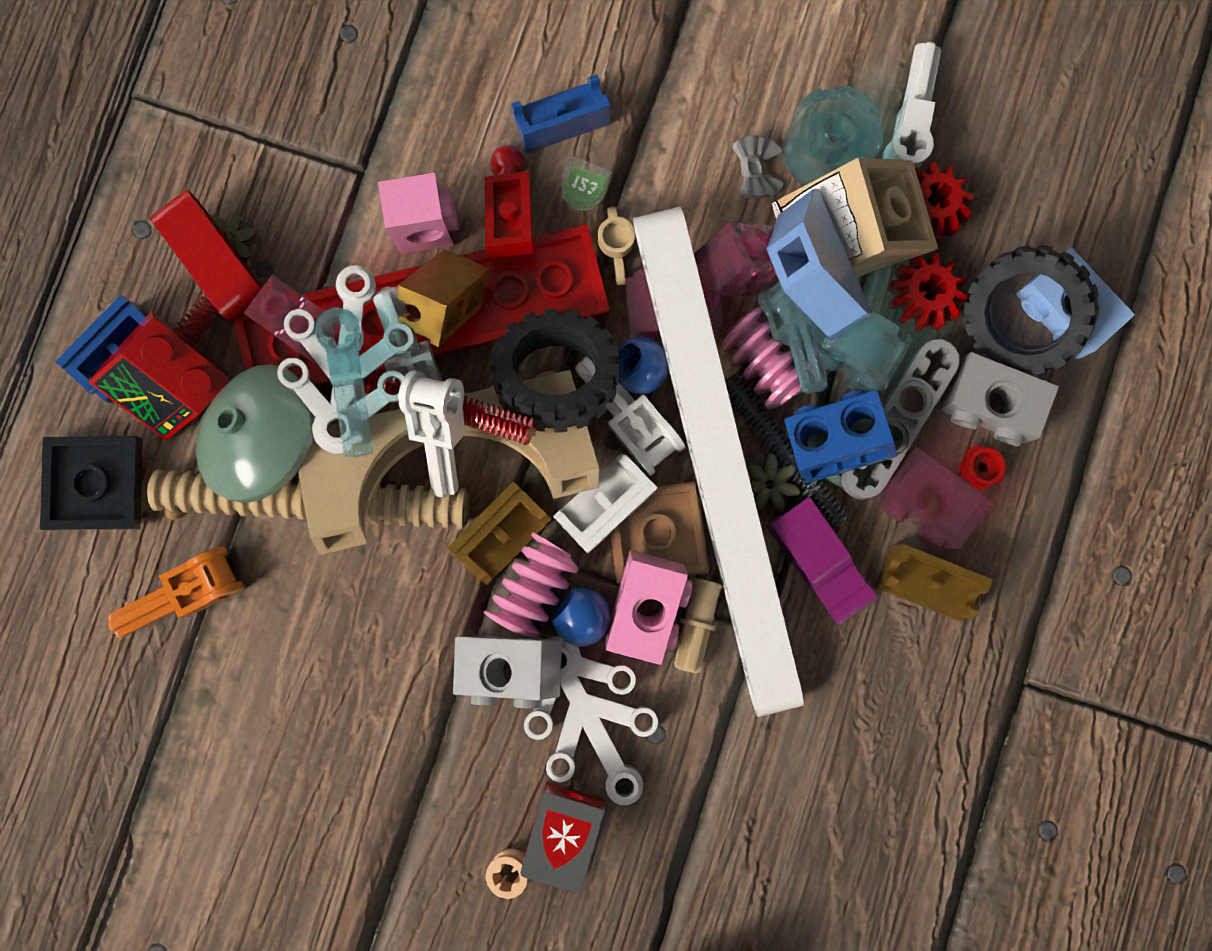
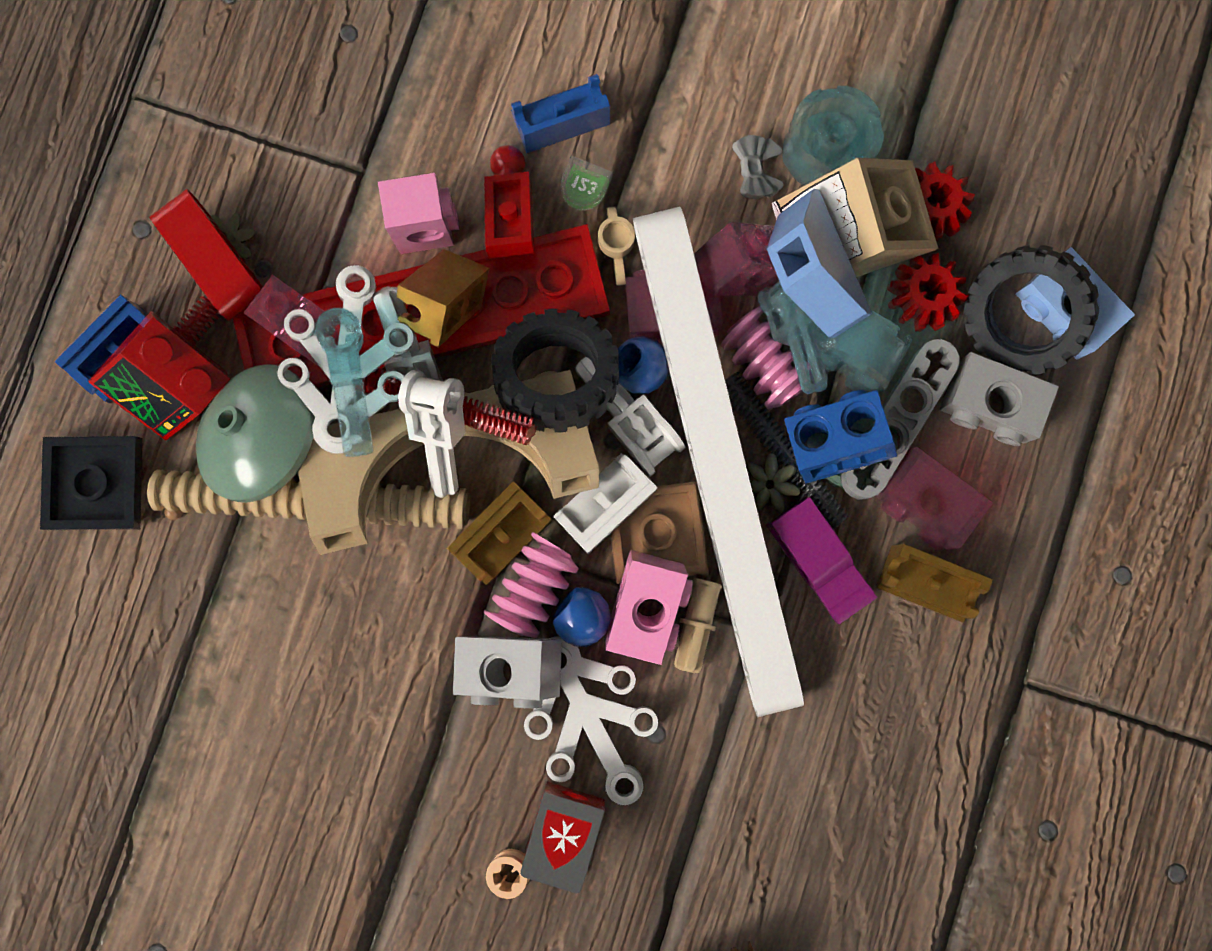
(185, 591): orange connector -> none
(916, 114): white connector -> none
(991, 459): red plate -> none

